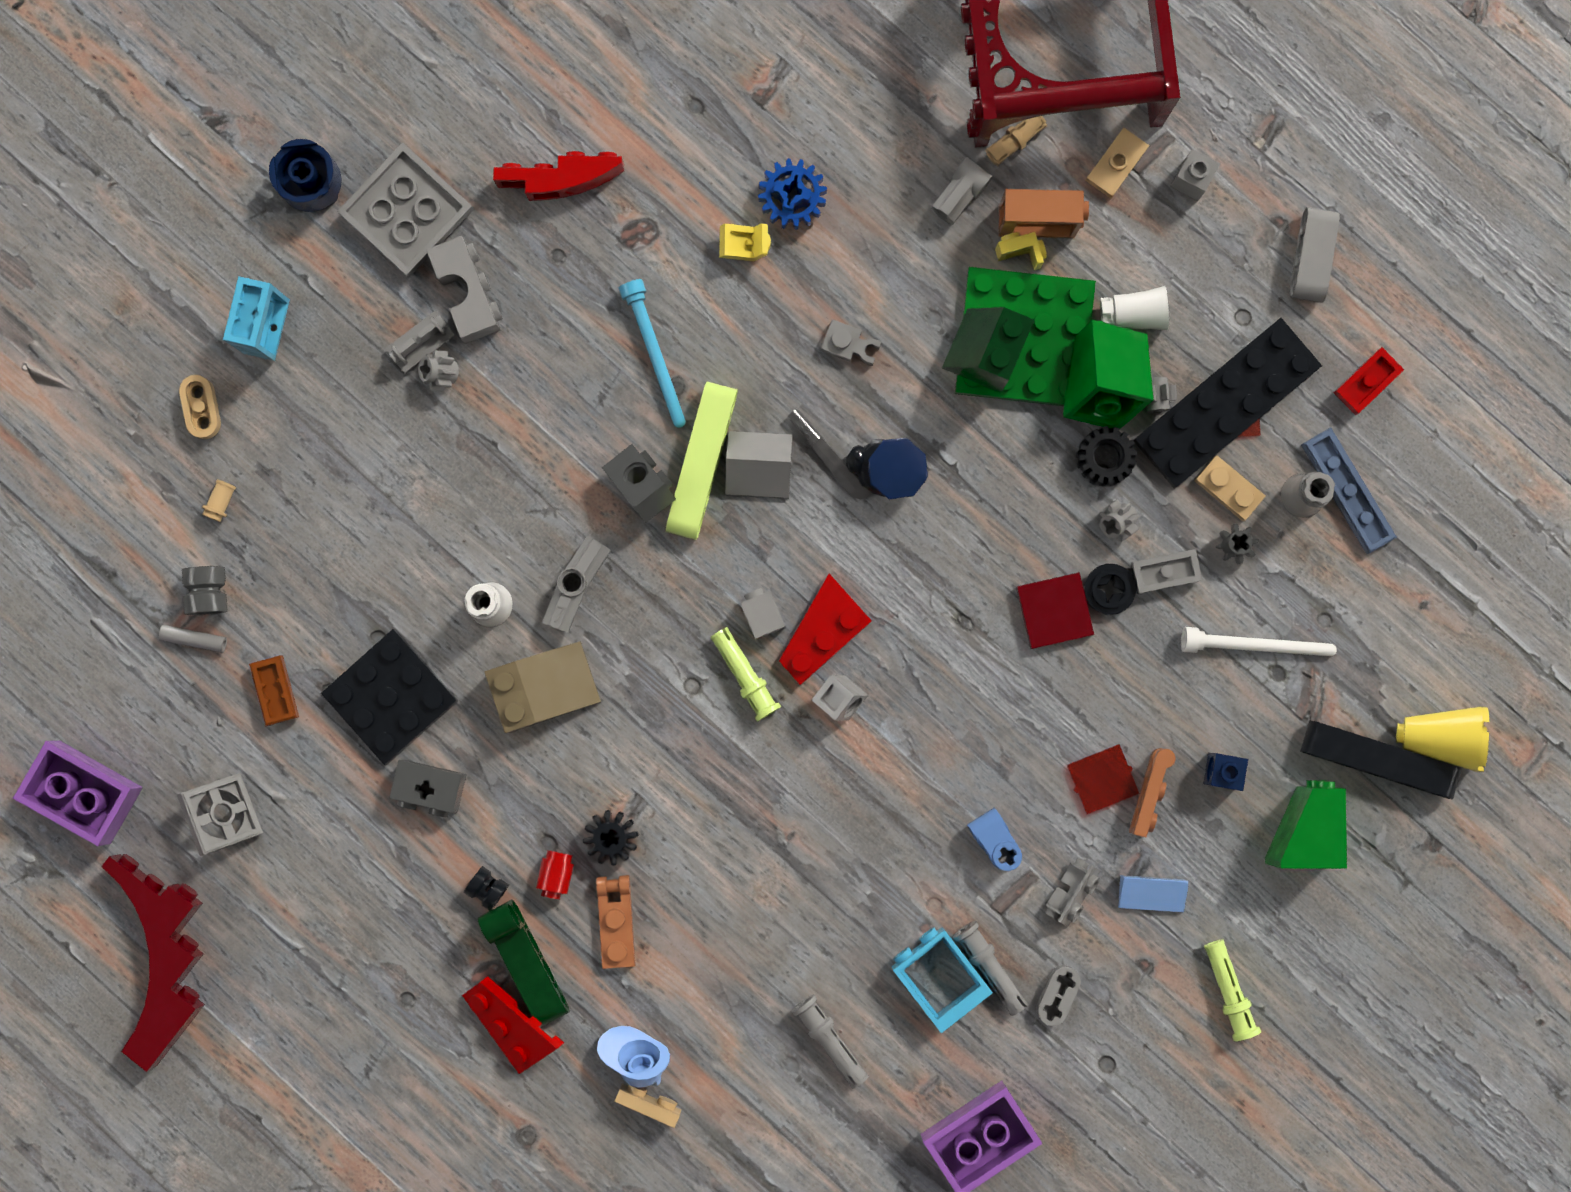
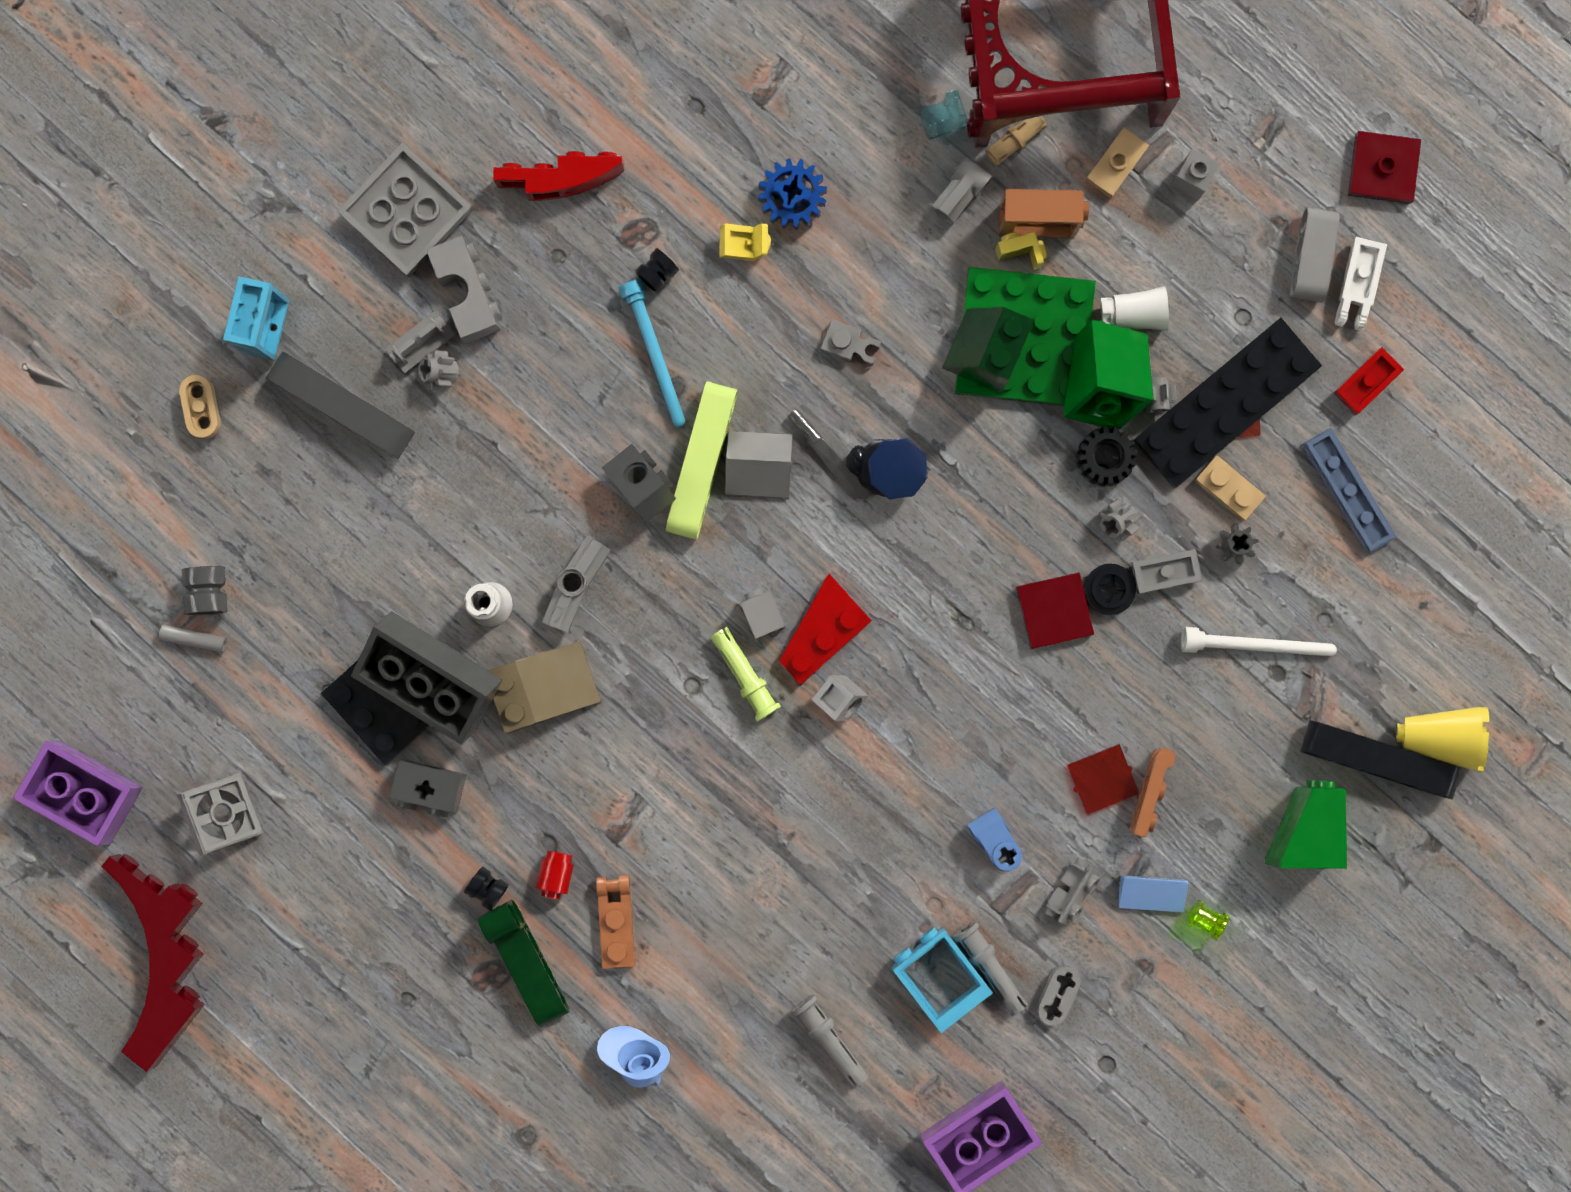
(218, 501): tan pin -> none
(274, 690): dark orange plate -> none
(290, 167): dark blue brick -> none
(340, 405): none -> dark grey beam
(426, 677): none -> dark grey brick
(512, 1030): red wing -> none
(616, 847): black gear -> none
(657, 270): none -> black wheel
(660, 1109): tan plate -> none
(944, 116): none -> clear light blue panel
(1207, 920): none -> clear neon green bush
(1225, 771): dark blue brick -> none
(1235, 1004): yellowish green pin -> none
(1297, 495): light grey plant -> none
(1360, 280): none -> white hinge
(1384, 167): none -> dark red plate

